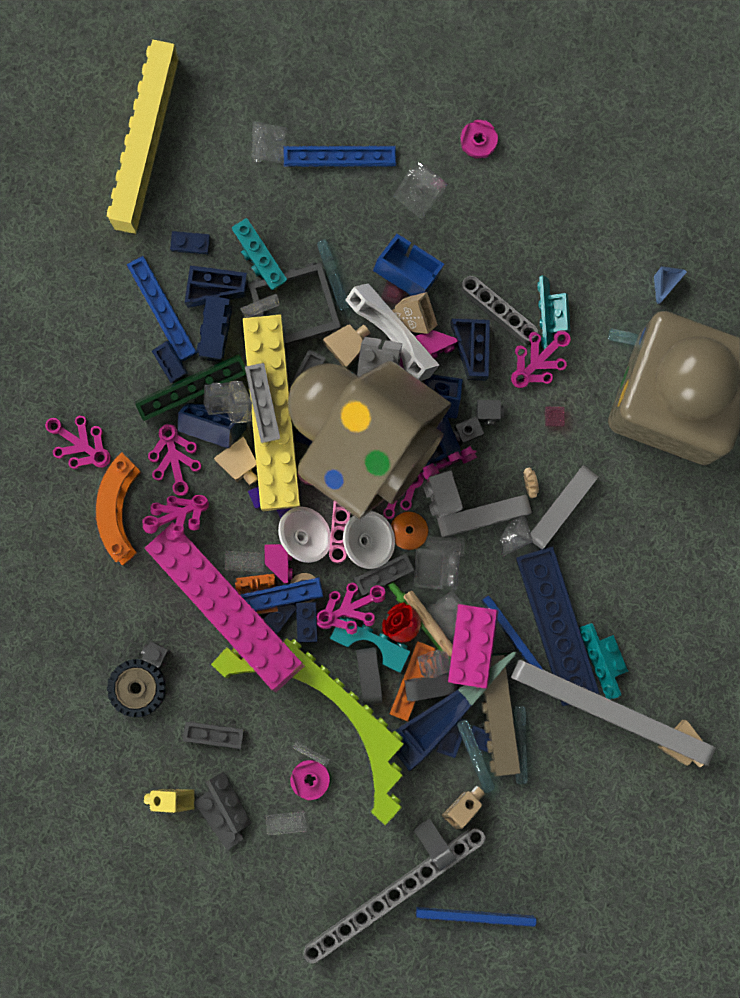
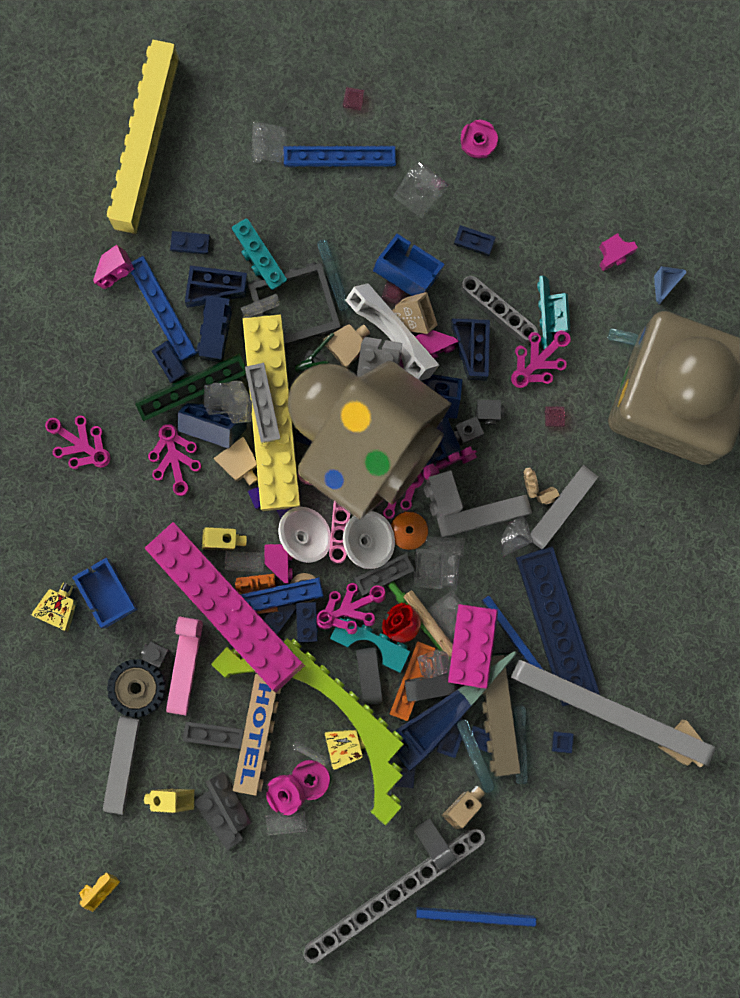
(57, 607): none -> light yellow torso
(94, 896): none -> yellow hinge
(105, 592): none -> blue piece
(110, 508): orange fence -> none
(112, 267): none -> dark pink slope
(121, 765): none -> light grey beam
(185, 663): none -> bright pink beam
(197, 505): dark pink plant -> none
(213, 539): none -> light yellow torso
(255, 738): none -> tan brick
(292, 788): none -> dark pink plate
(309, 362): none -> dark green plant
(344, 747): none -> light yellow torso
(353, 98): none -> clear pink plate
(407, 779): none -> dark blue plate
(474, 240): none -> dark blue plate
(547, 496): none -> tan plate
(562, 742): none -> dark blue plate
(605, 659): teal bracket -> none
(616, 251): none -> dark pink brick

